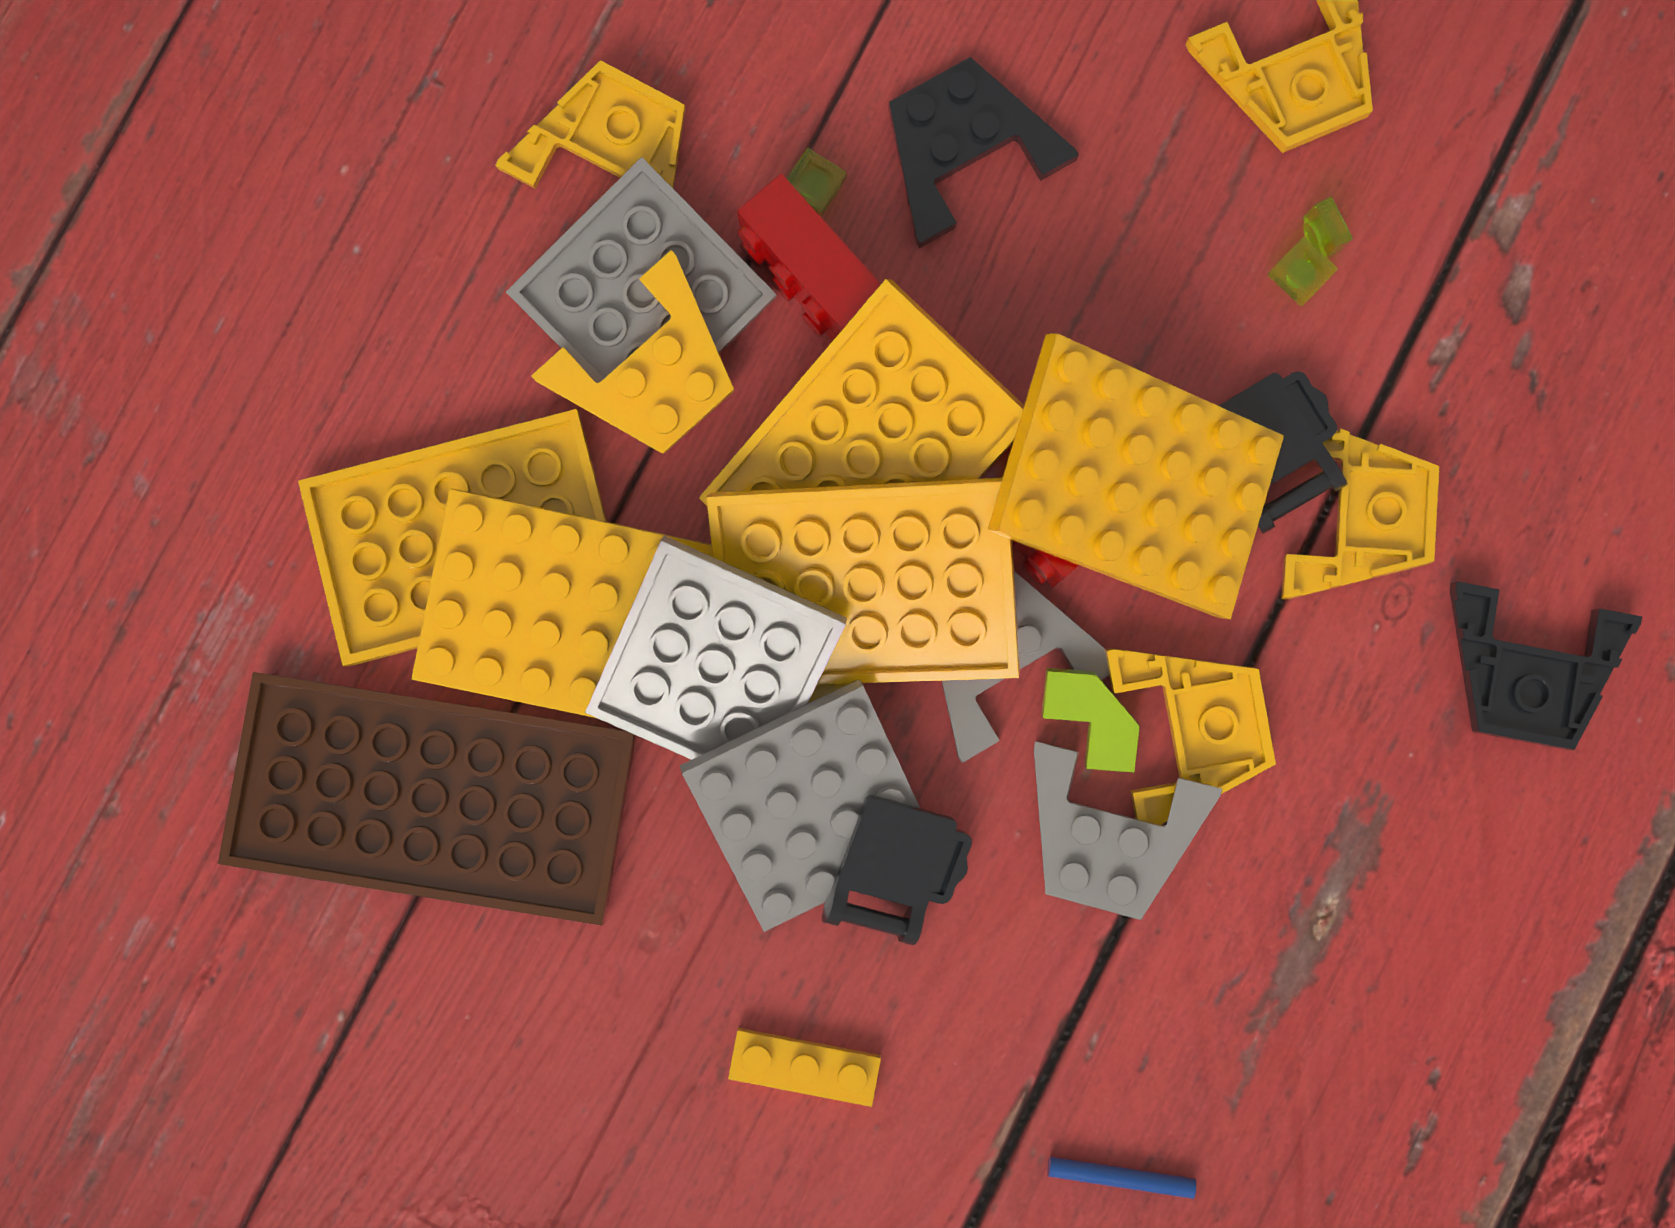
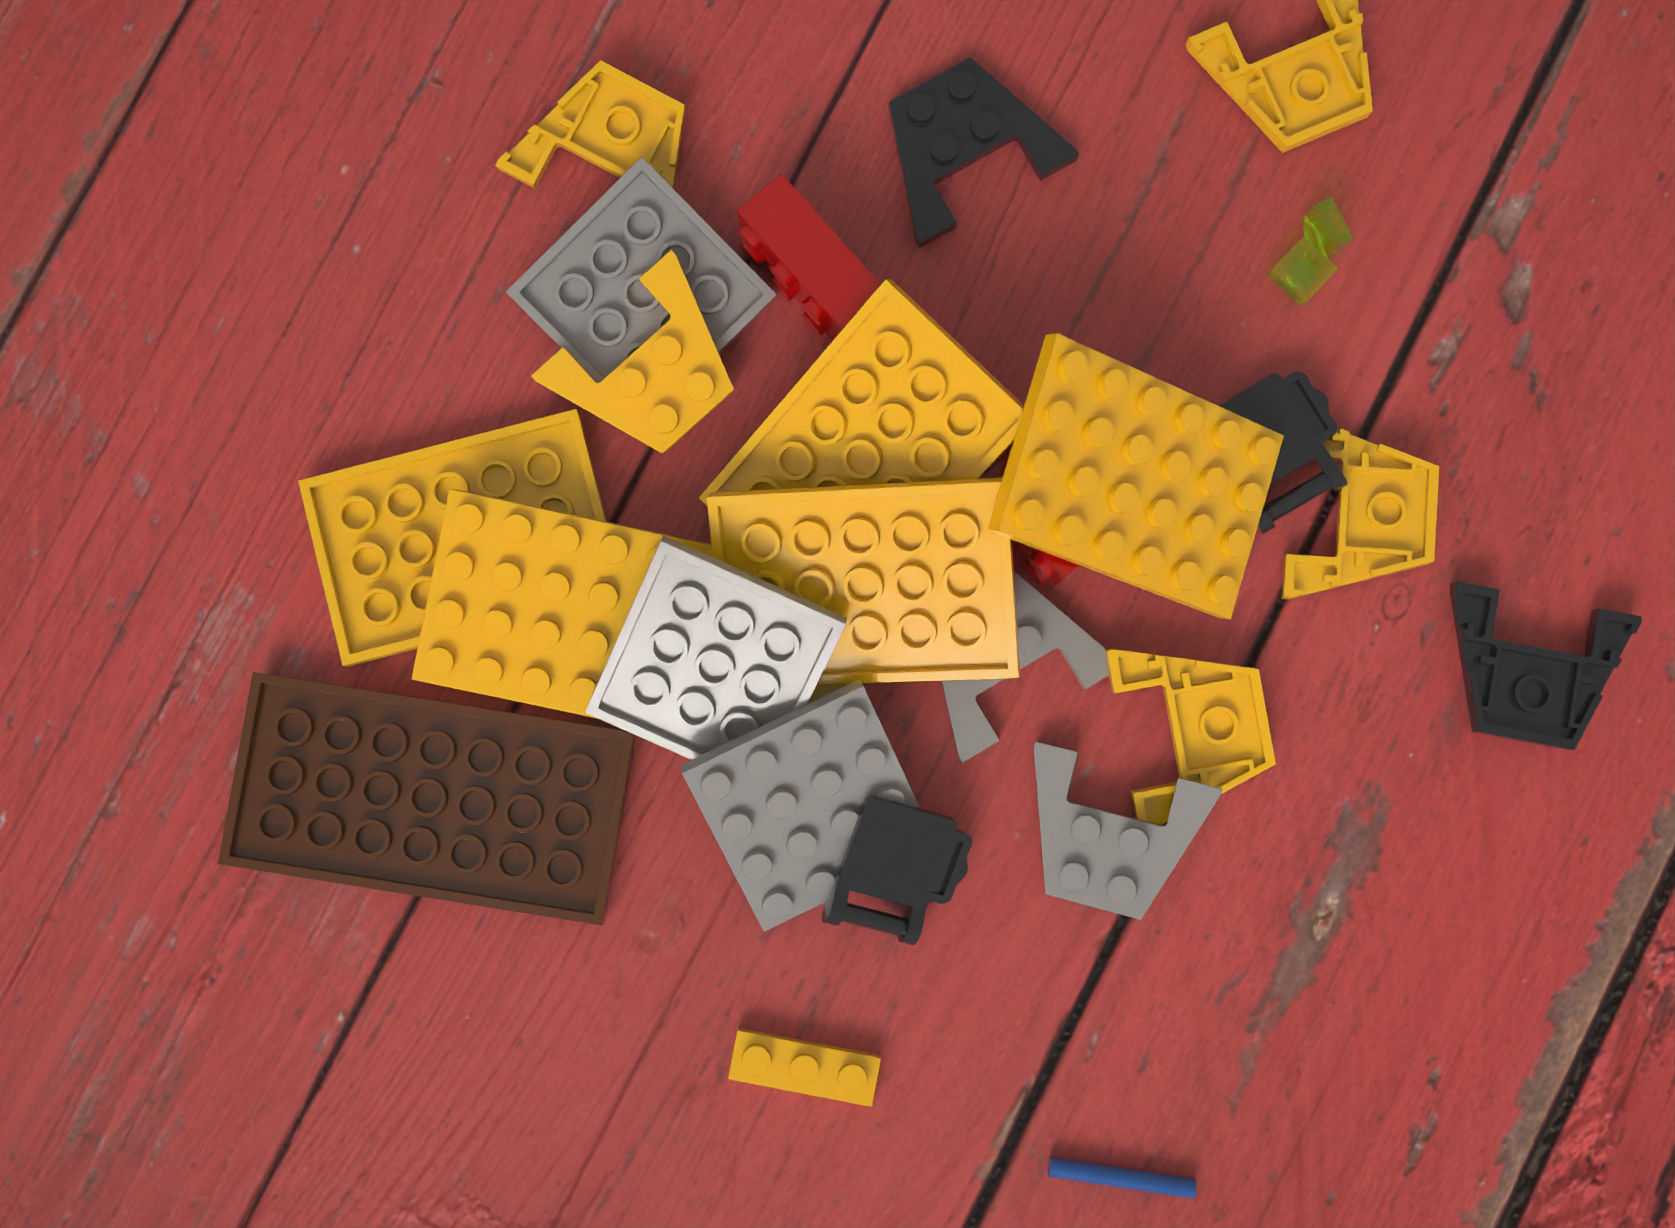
(816, 180): clear neon green plate -> none
(1085, 698): lime tile -> none

